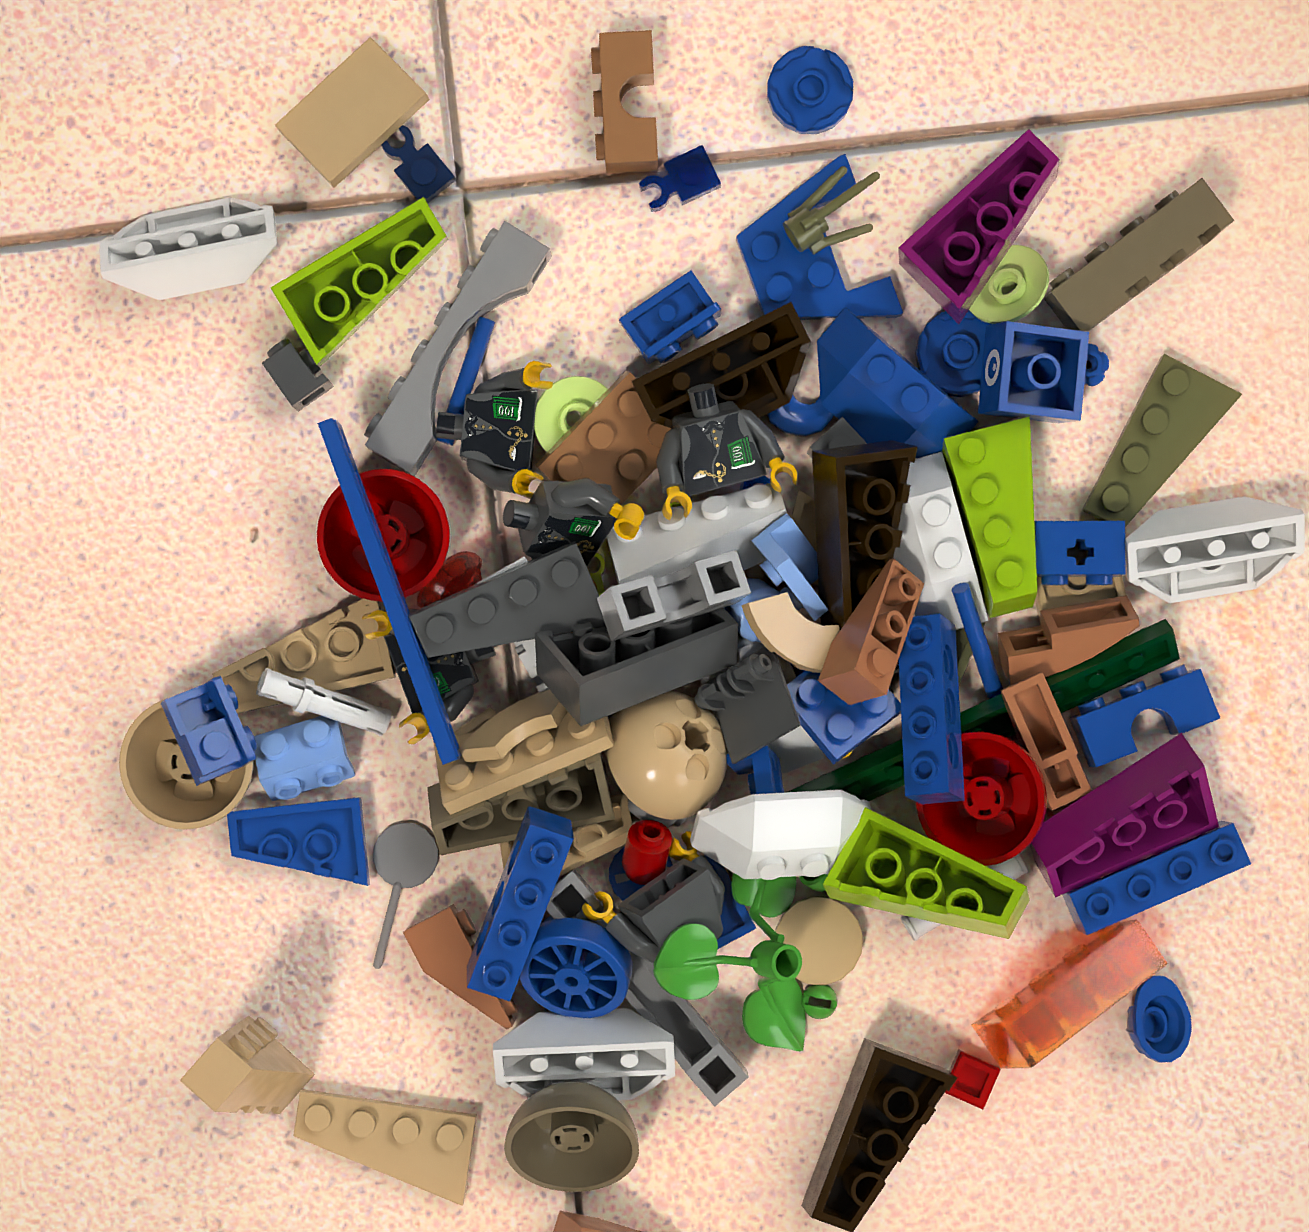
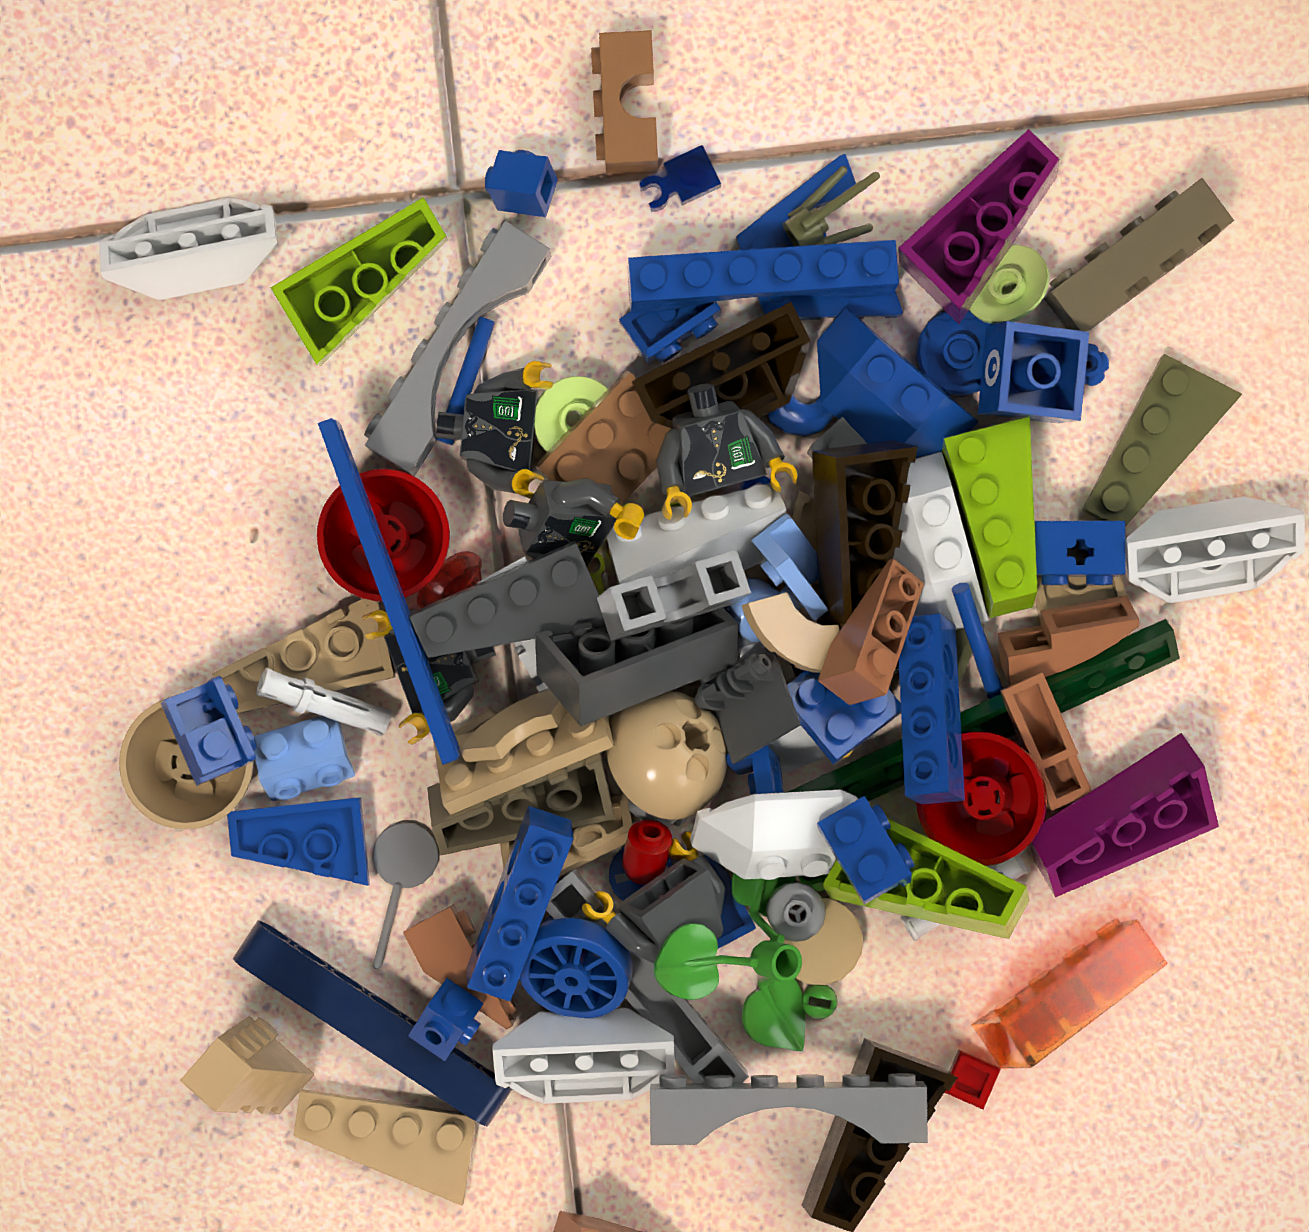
(295, 374): dark grey brick -> none
(352, 112): tan tile -> none
(368, 1021): none -> dark blue beam
(420, 170): dark blue plate -> none
(447, 1020): none -> blue brick
(521, 183): none -> blue brick
(572, 1138): dark tan piece -> none
(691, 1111): none -> light grey arch
(709, 277): none -> blue arch
(780, 905): none -> light grey head
(810, 90): blue tile -> none
(865, 849): none -> blue bracket
(1106, 727): blue arch -> none
(1157, 879): blue brick -> none
(1159, 1020): blue piece -> none

